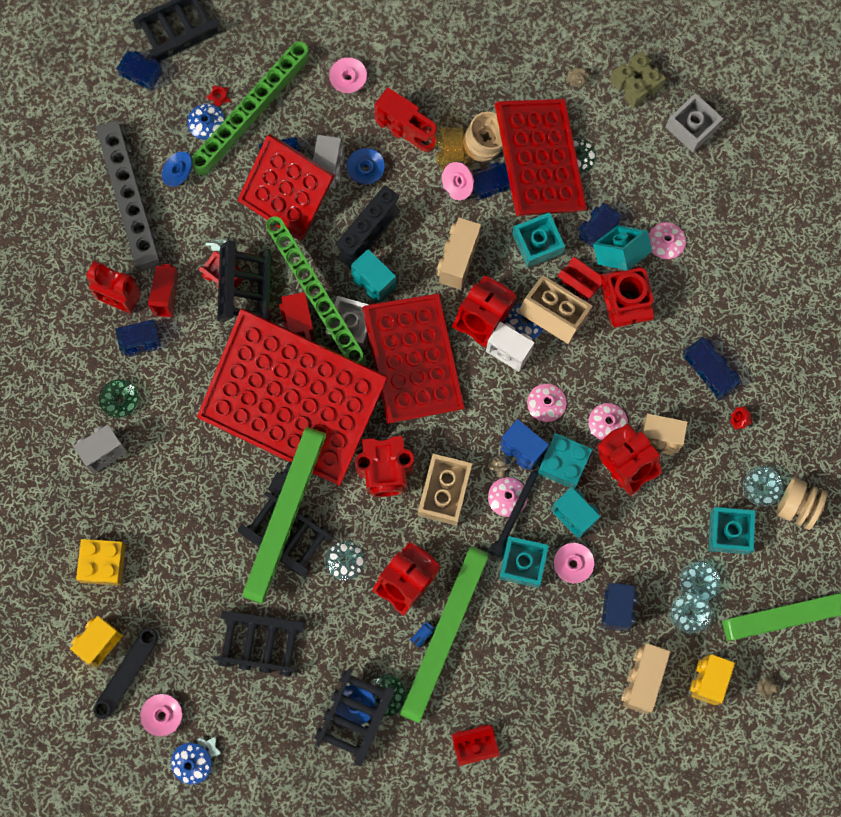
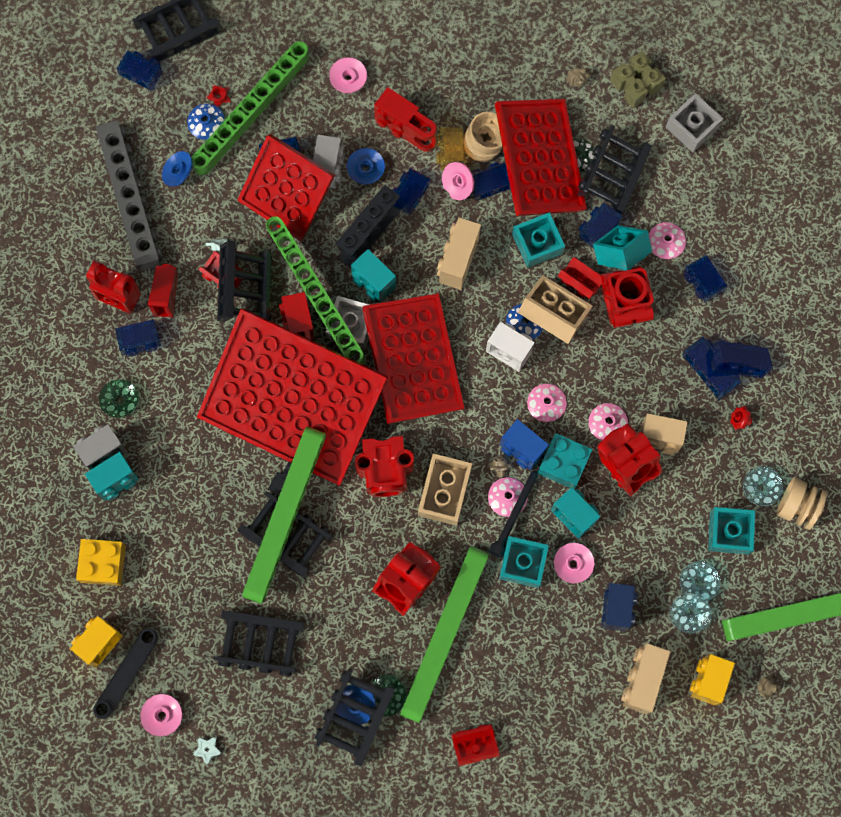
(112, 477): none -> teal brick
(197, 756): blue dish -> none
(348, 570): clear light blue dish -> none
(411, 190): none -> clear blue brick
(424, 632): blue pin -> none
(484, 309): red piece -> none
(632, 169): none -> black fence
(705, 279): none -> clear blue brick
(740, 359): none -> clear blue brick

